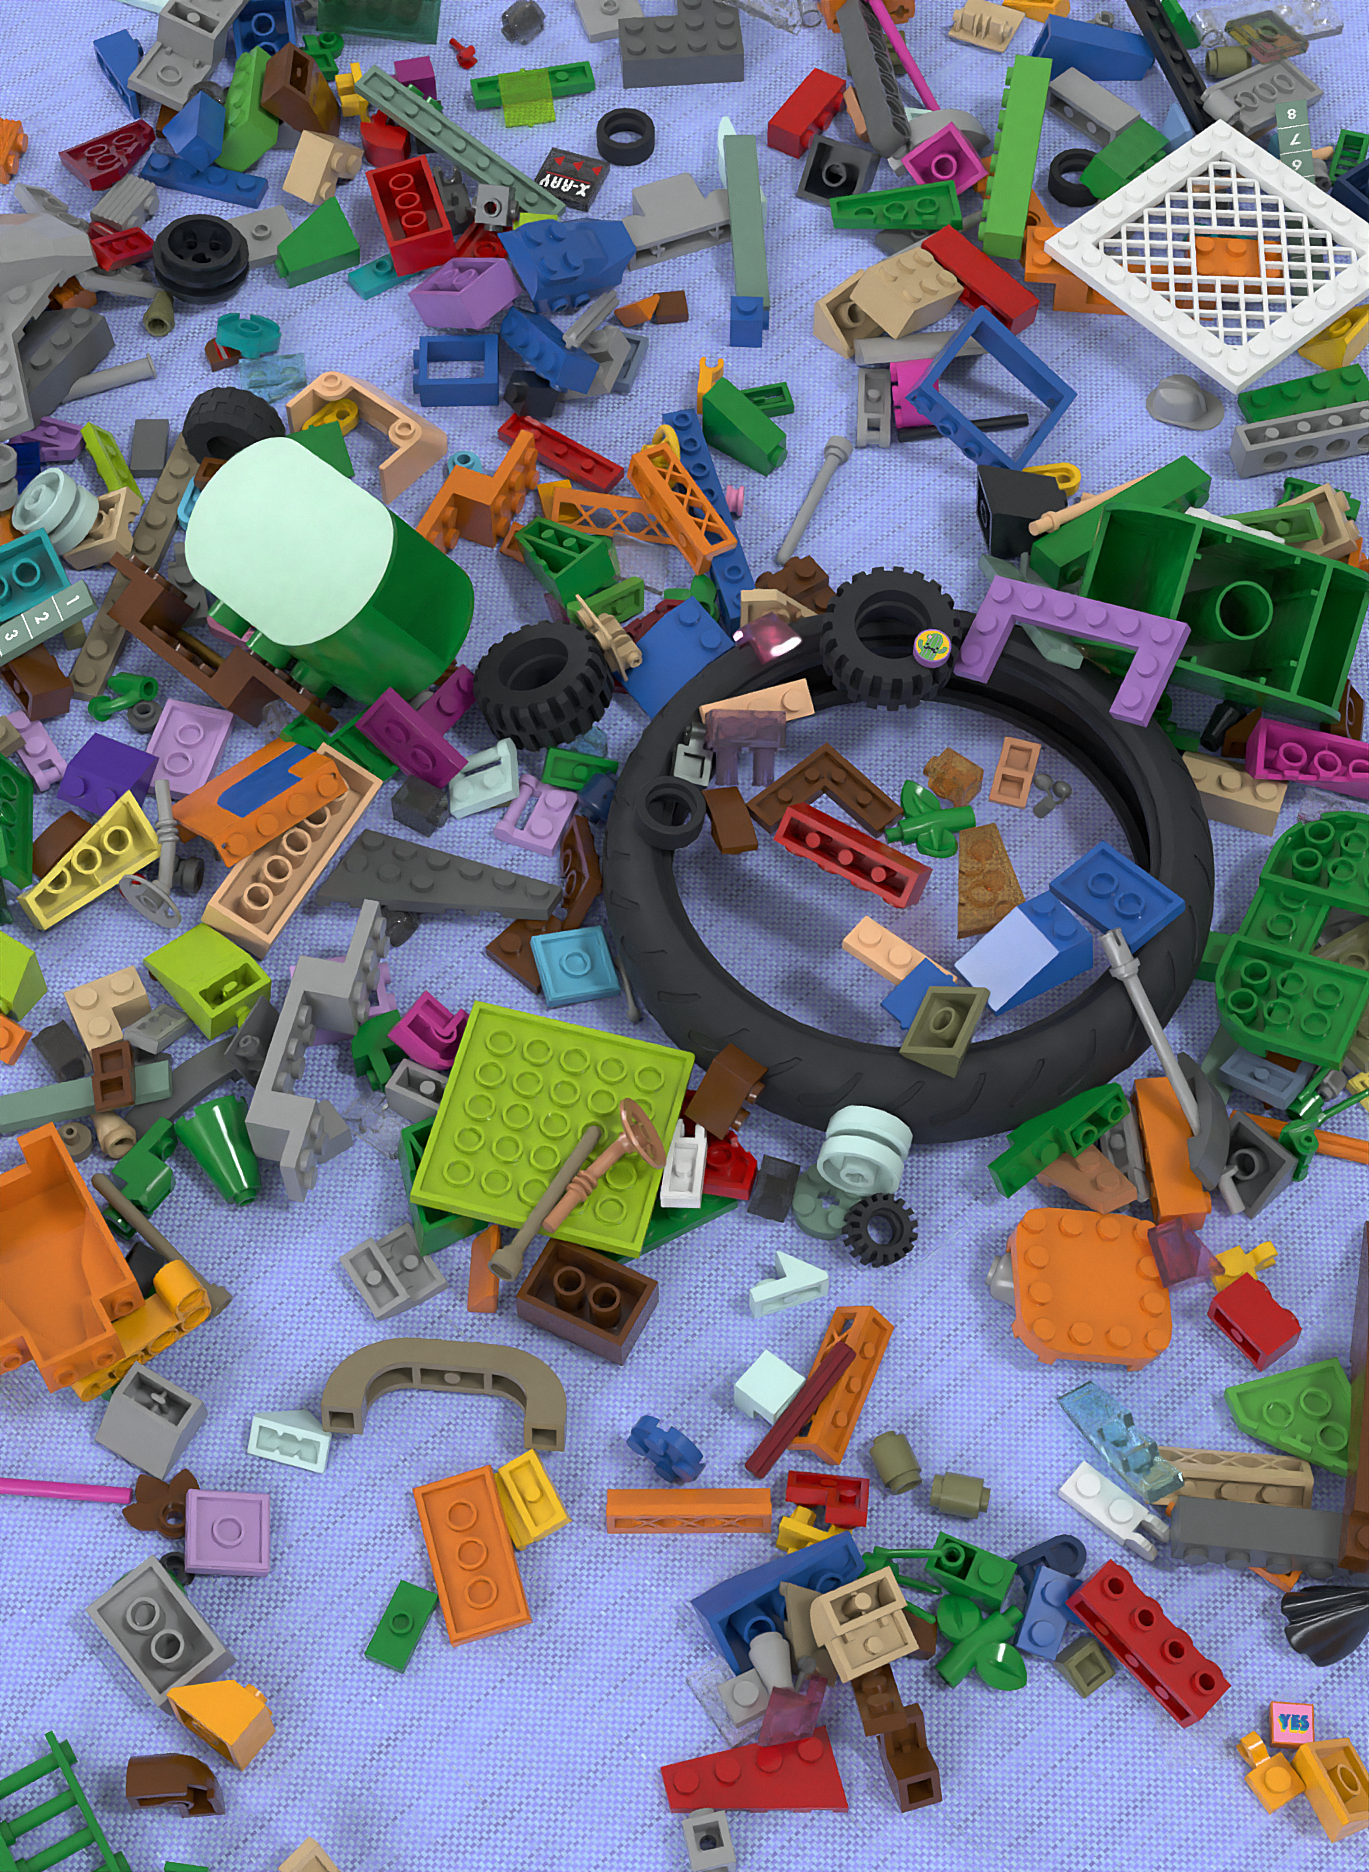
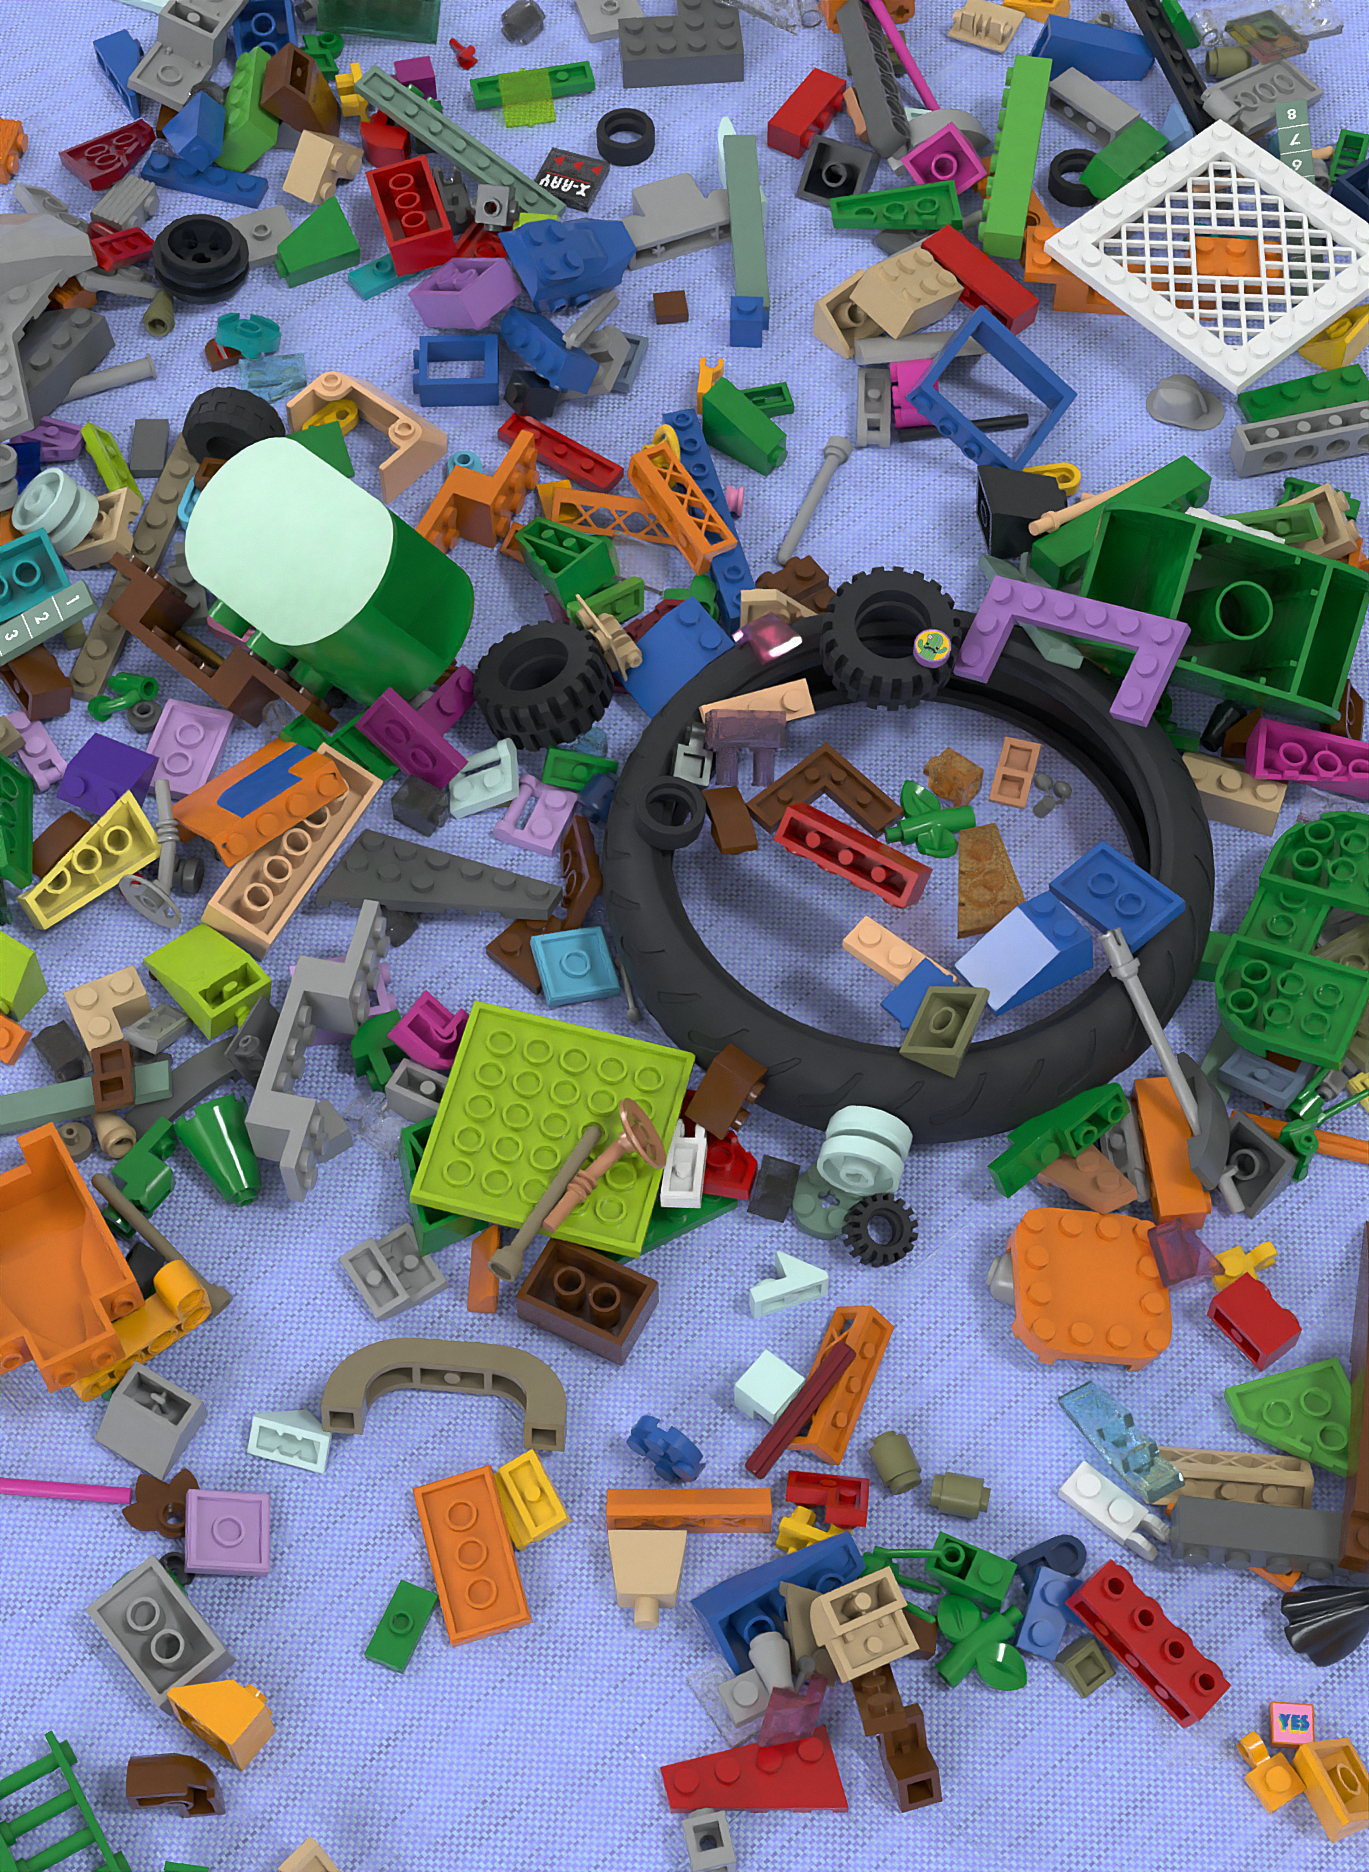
(637, 311): orange slope -> none
(647, 1571): none -> tan torso

